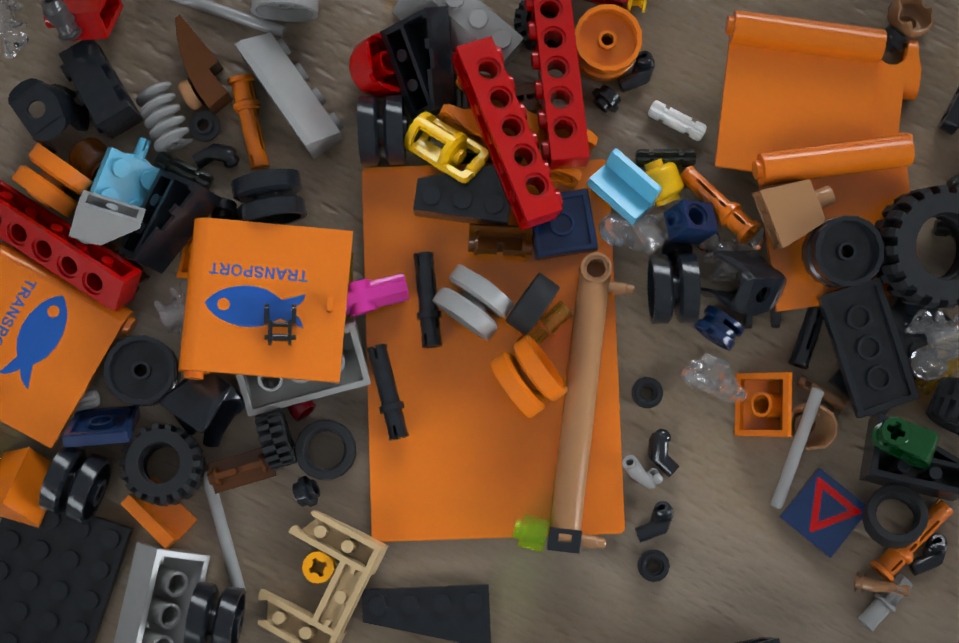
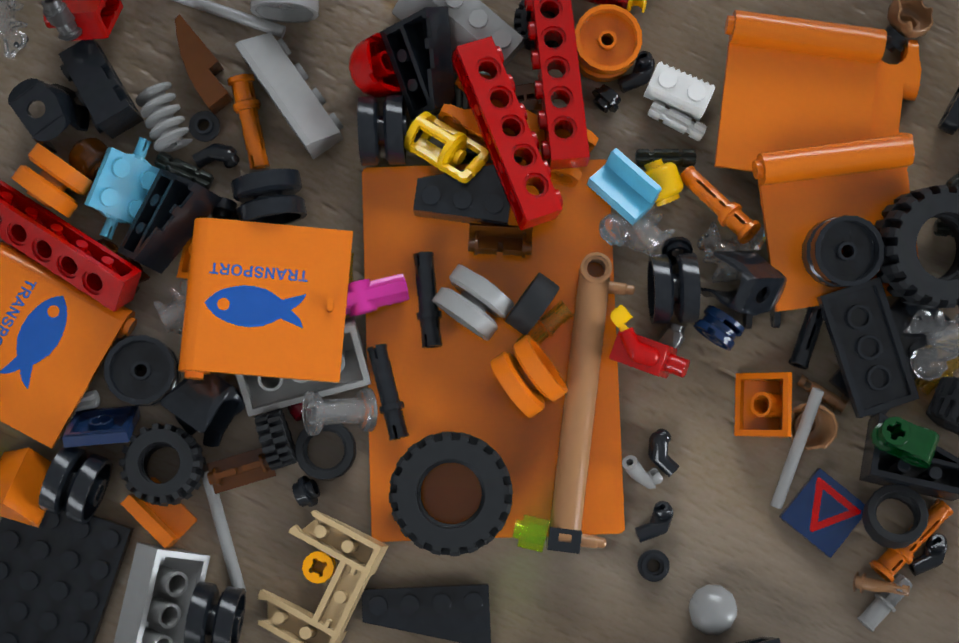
(103, 219): light grey slope -> none
(190, 94): medium nougat tile -> none
(280, 337): black piece -> none
(322, 412): none -> clear piece
(438, 536): none -> black tyre
(570, 232): dark blue tile -> none
(647, 354): none -> red torso
(656, 388): black plate -> none
(679, 91): none -> white brick
(690, 222): dark blue brick -> none
(712, 609): none -> light grey hair
(715, 378): clear animal -> none
(792, 210): medium nougat torso -> none

